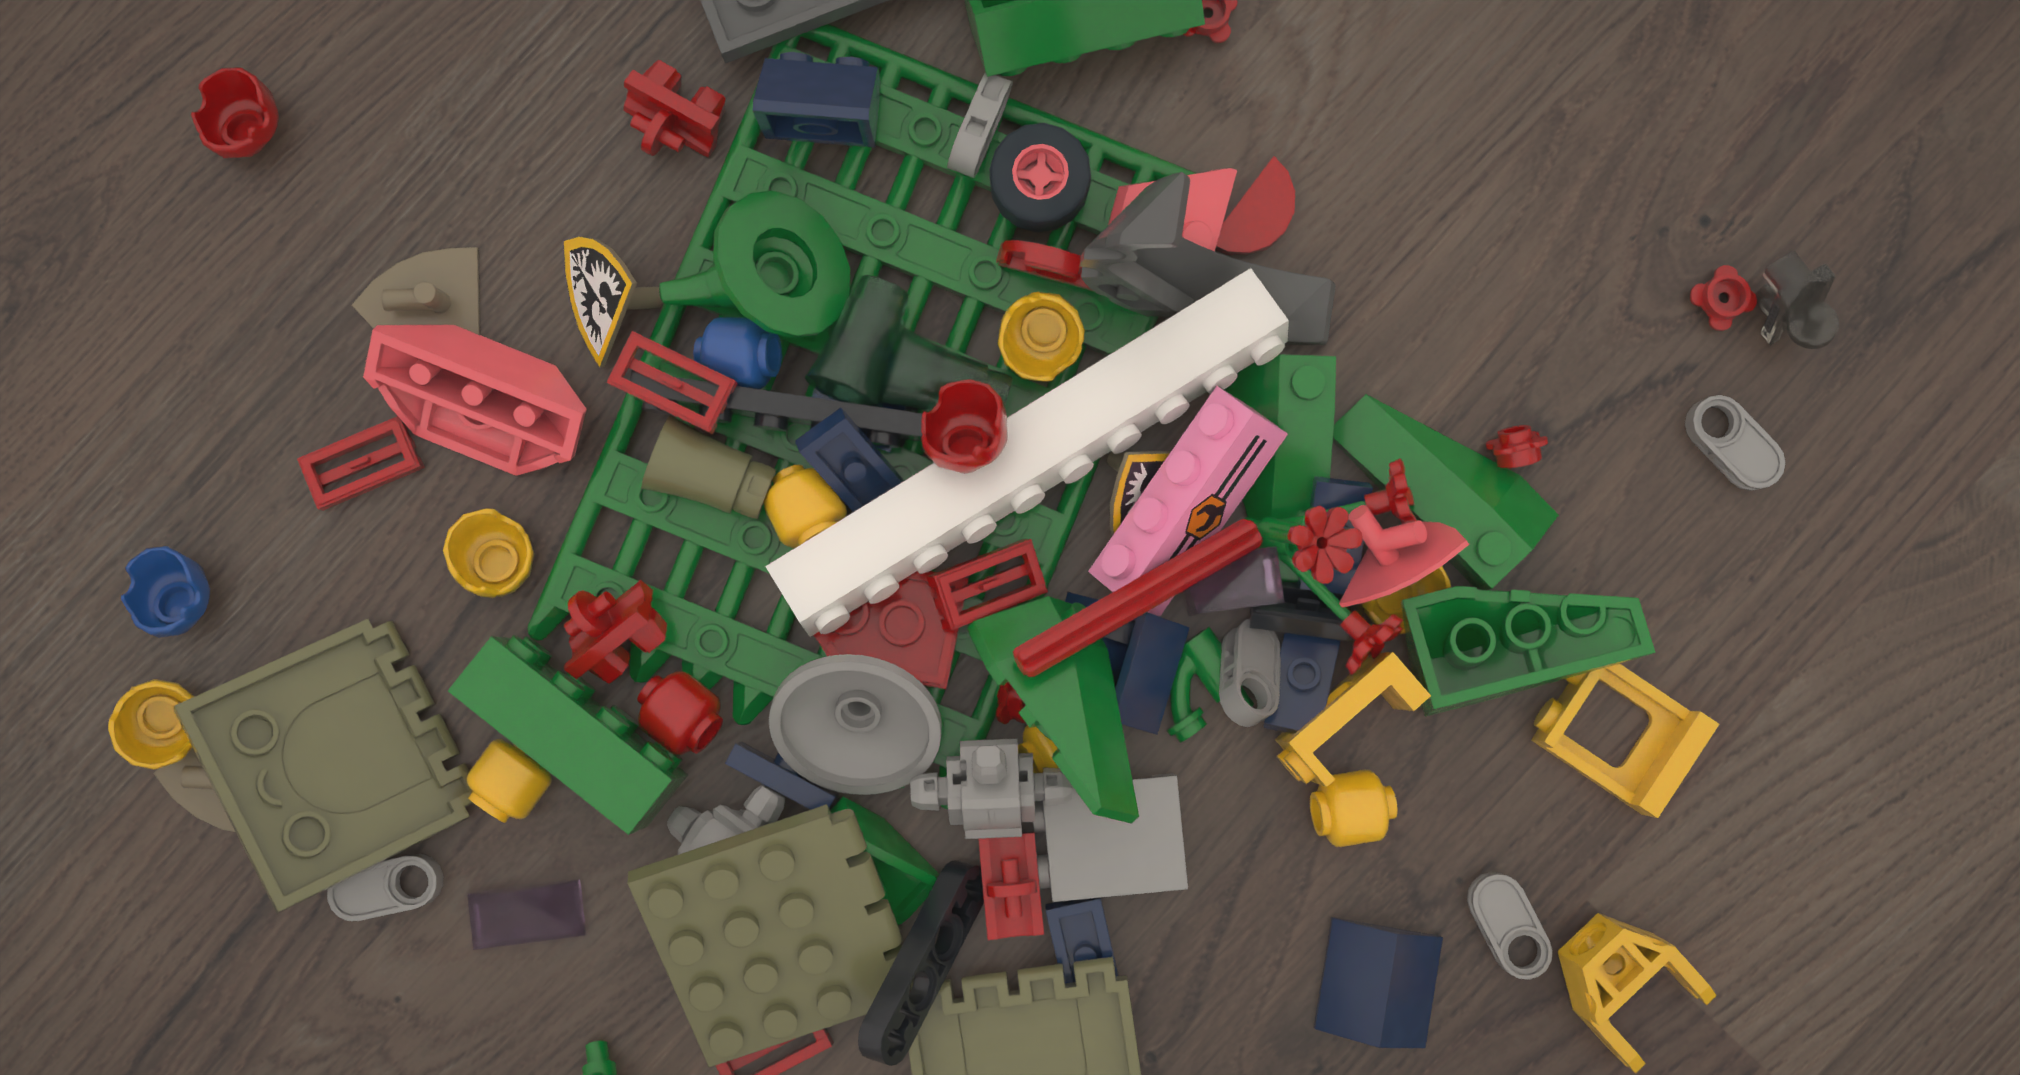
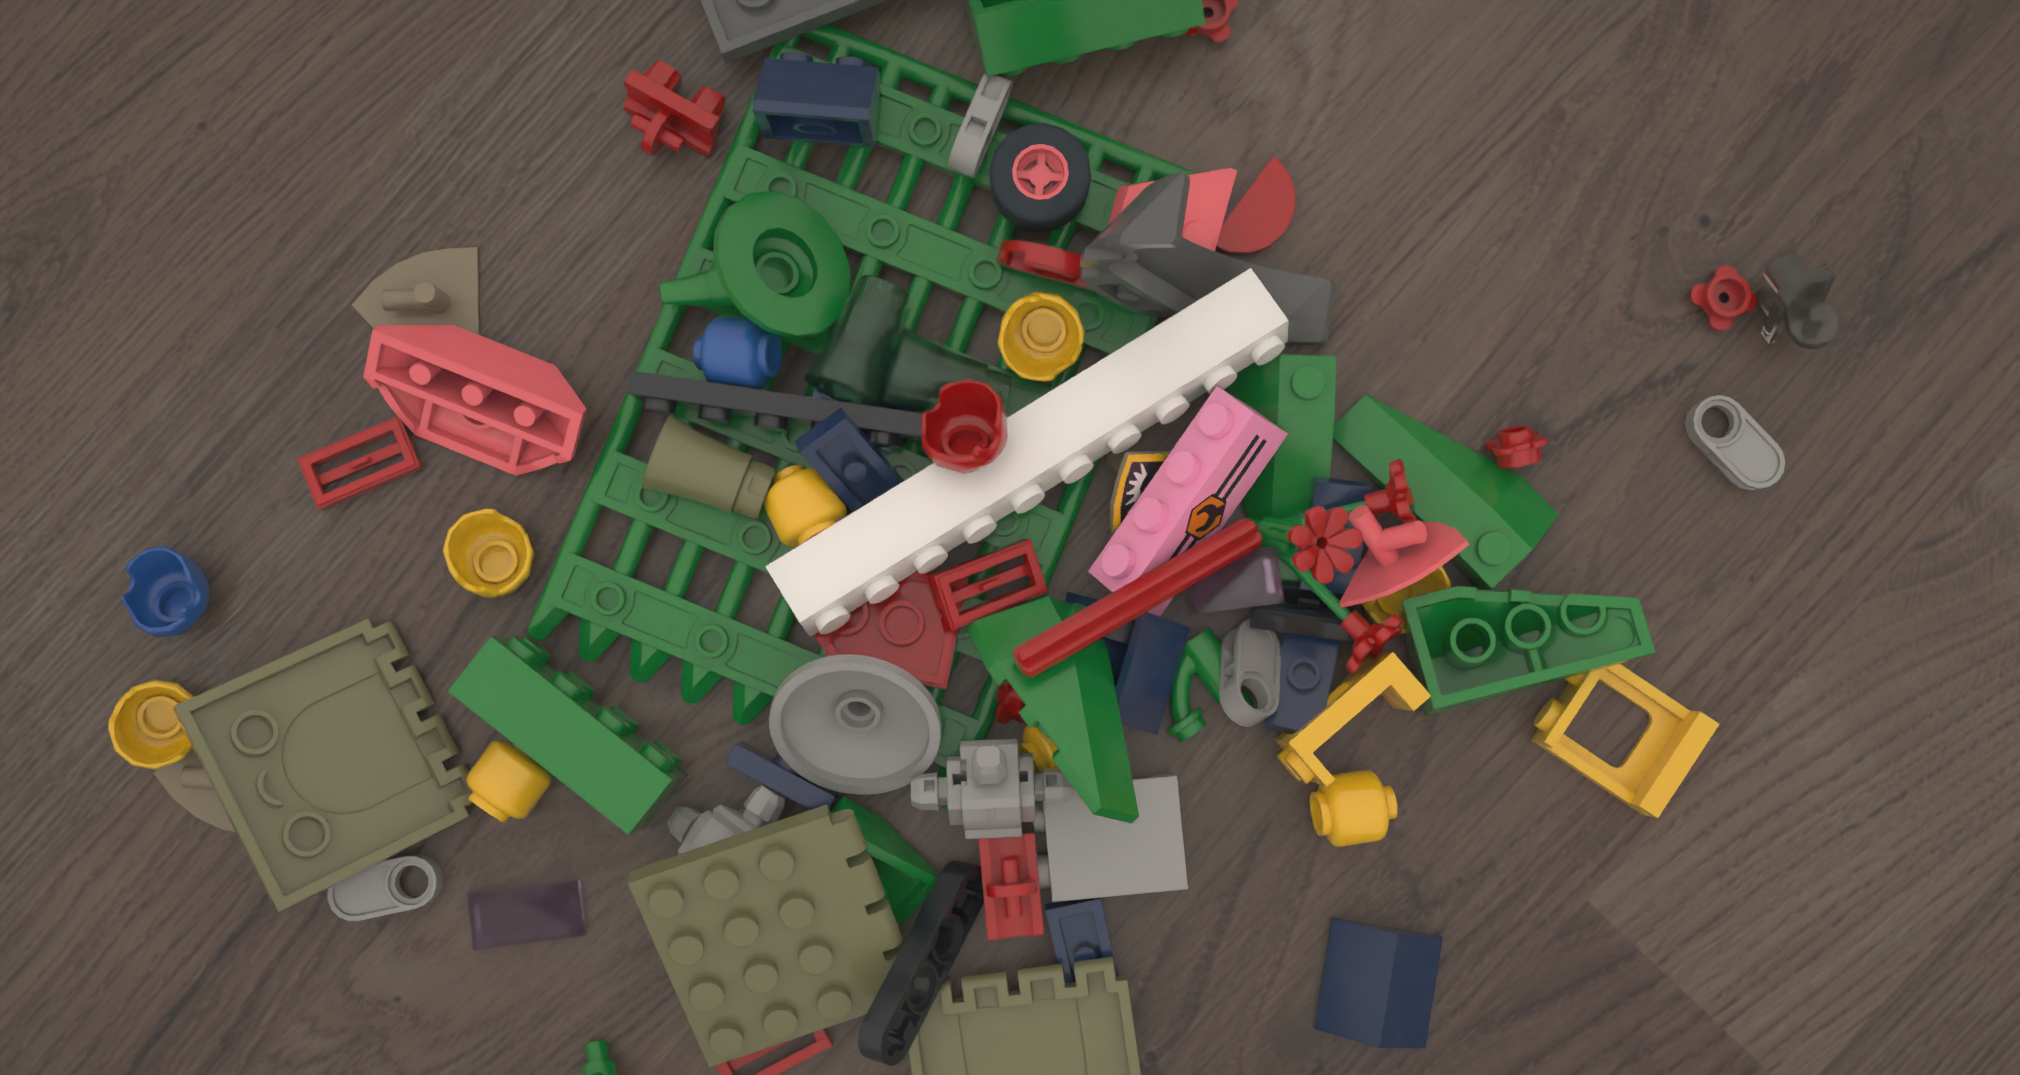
(235, 113): red hair -> none
(602, 293): shield -> none
(604, 624): red hips -> none
(679, 713): red head -> none
(715, 403): red tile -> none
(1504, 914): light grey piece -> none
(1600, 991): yellow piece -> none

